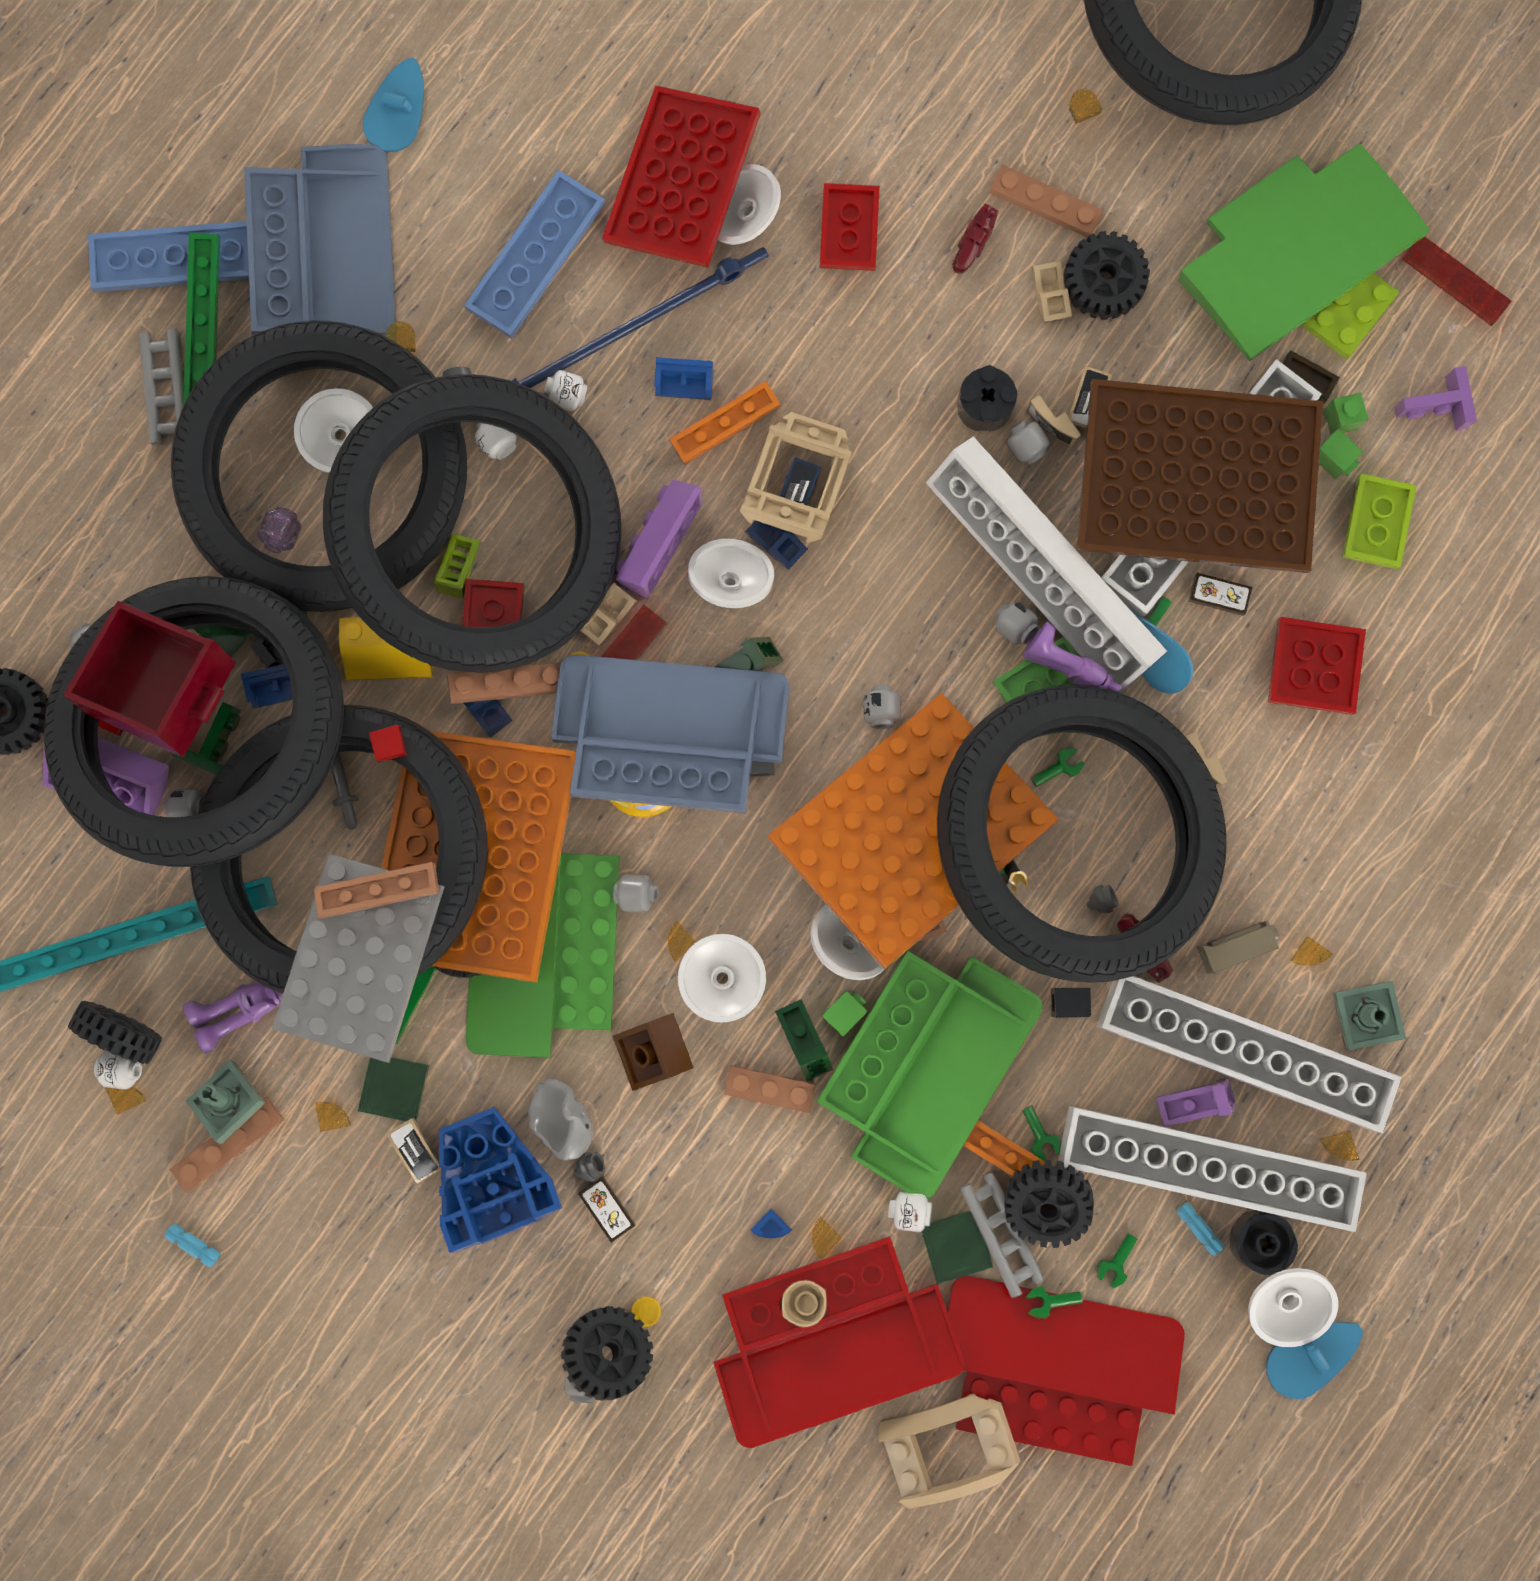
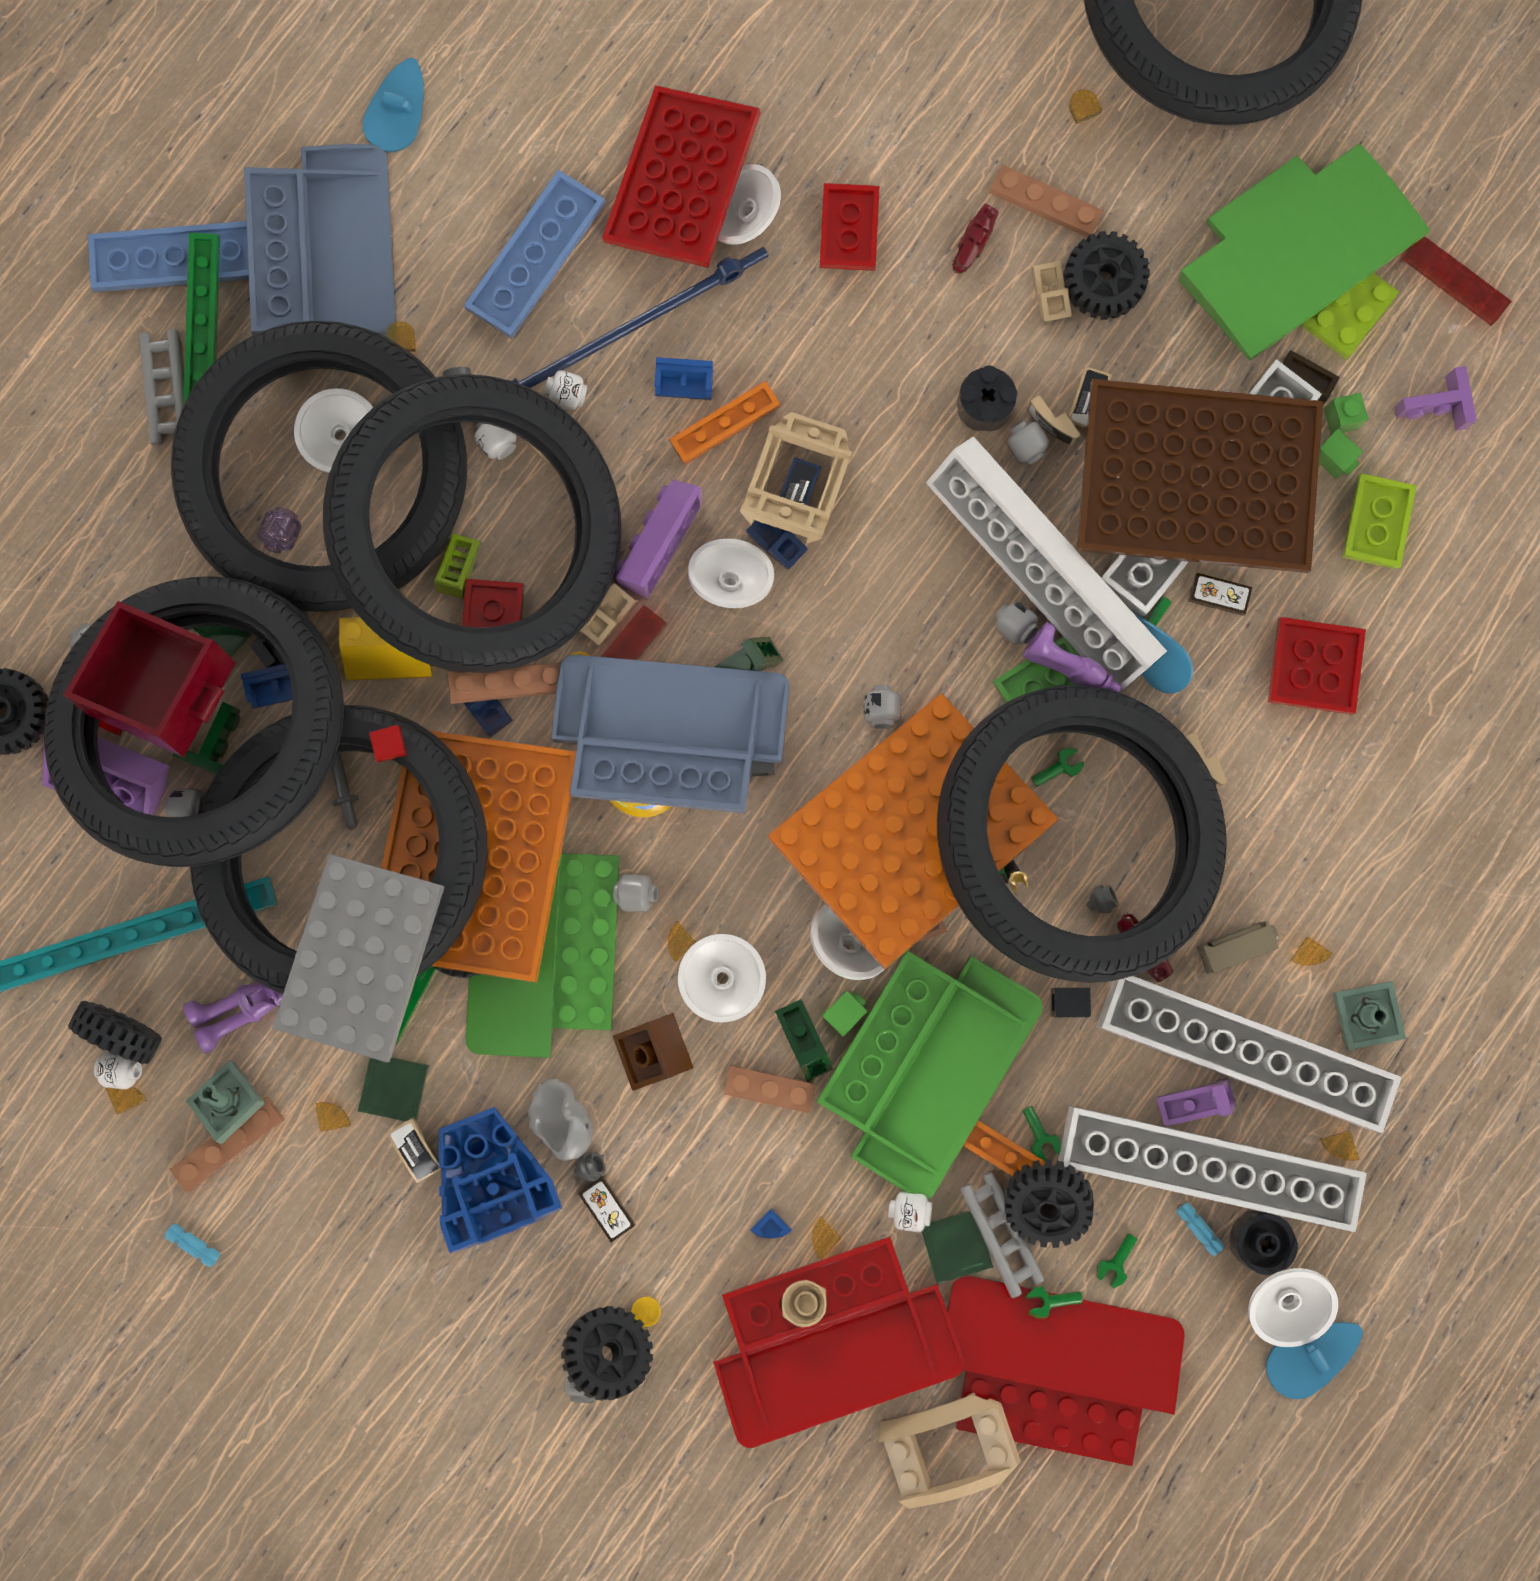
(376, 890): nougat plate -> none

